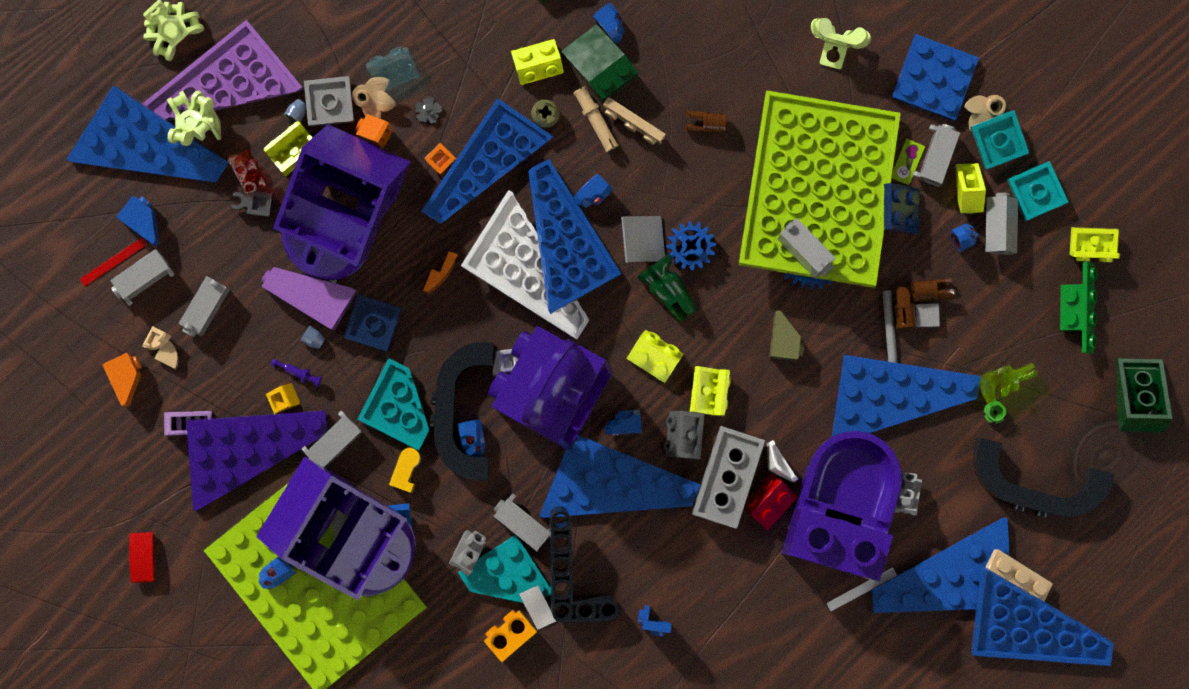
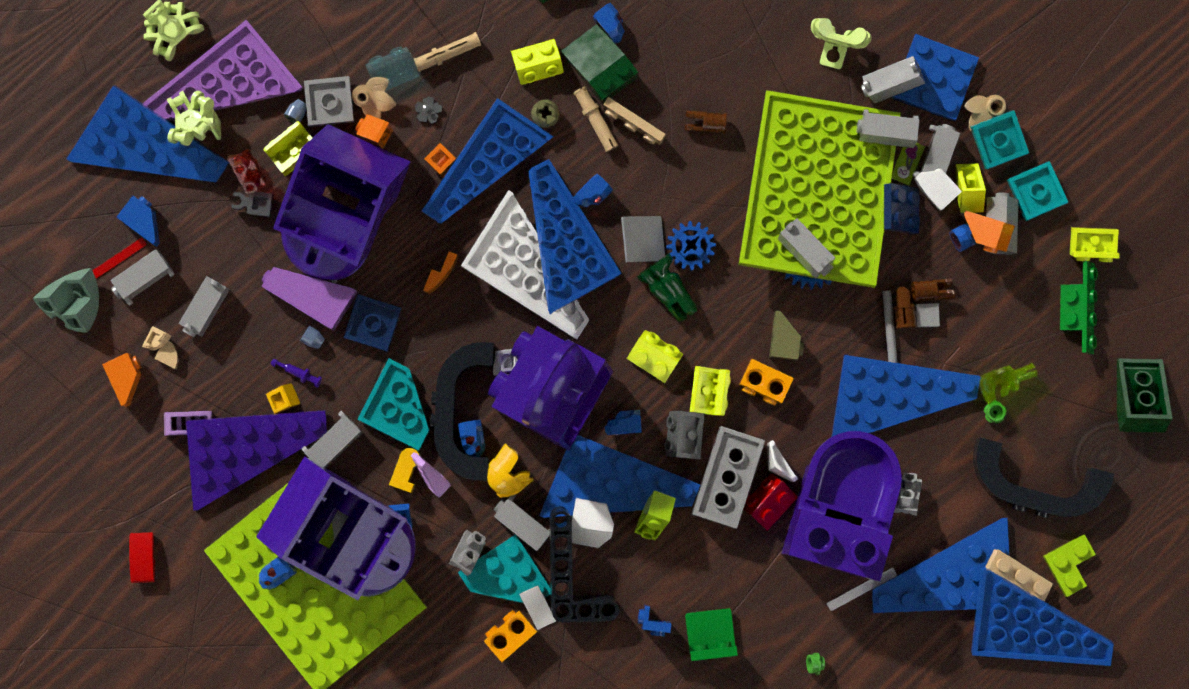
(72, 300): none -> sand green brick
(434, 480): none -> lavender slope
(446, 52): none -> tan pin
(500, 477): none -> yellow helmet
(591, 523): none -> white slope
(655, 515): none -> lime slope
(710, 634): none -> green bracket
(768, 376): none -> light orange brick
(815, 663): none -> bright green plate
(888, 129): none -> light grey brick
(892, 80): none -> light grey brick
(937, 187): none -> white slope
(989, 232): none -> orange slope
(1063, 564): none -> lime plate

